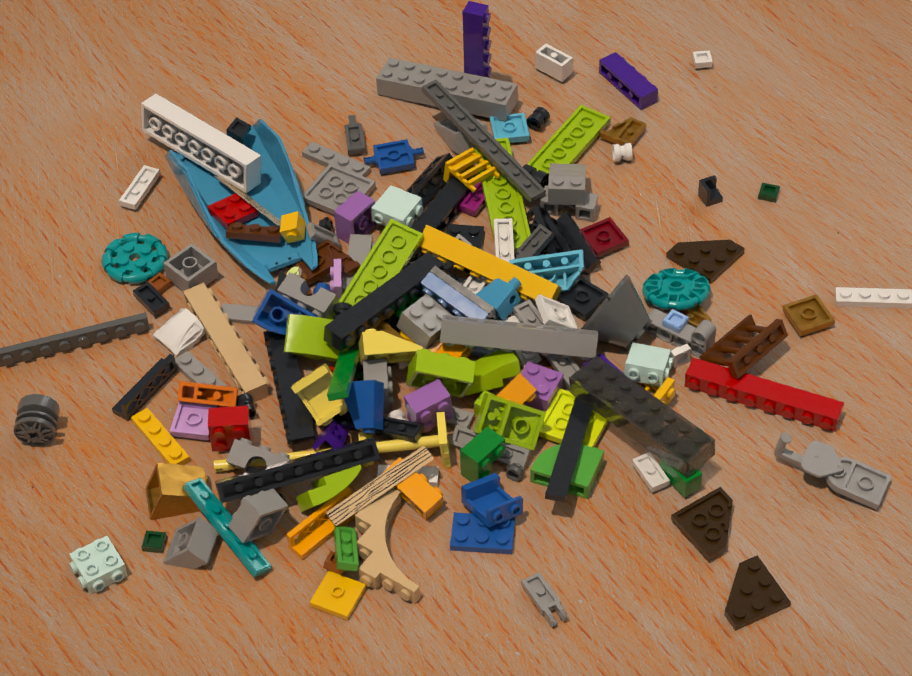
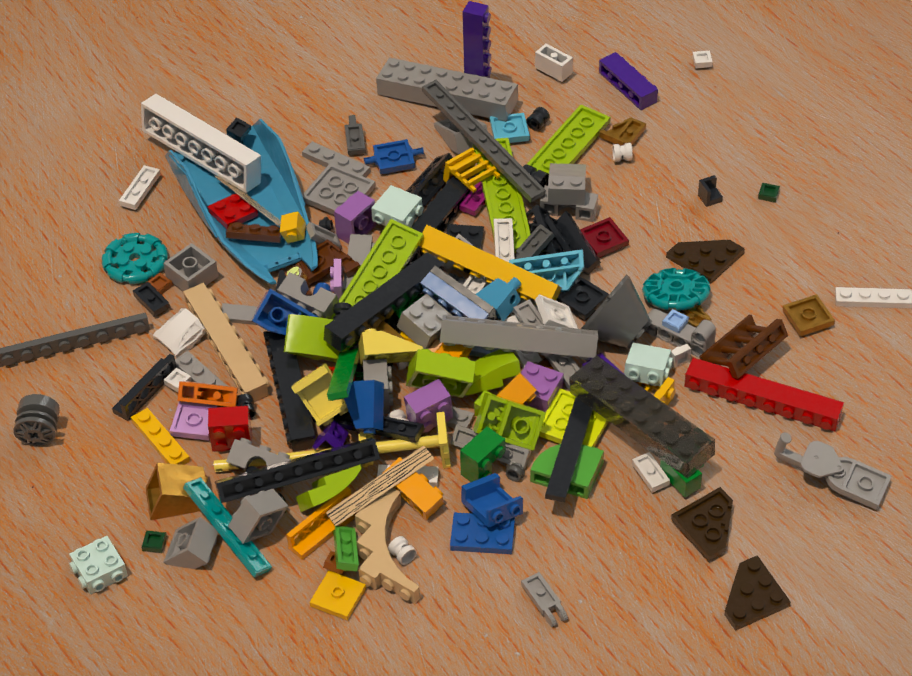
(174, 377): none -> white plate
(400, 548): none -> white wheel

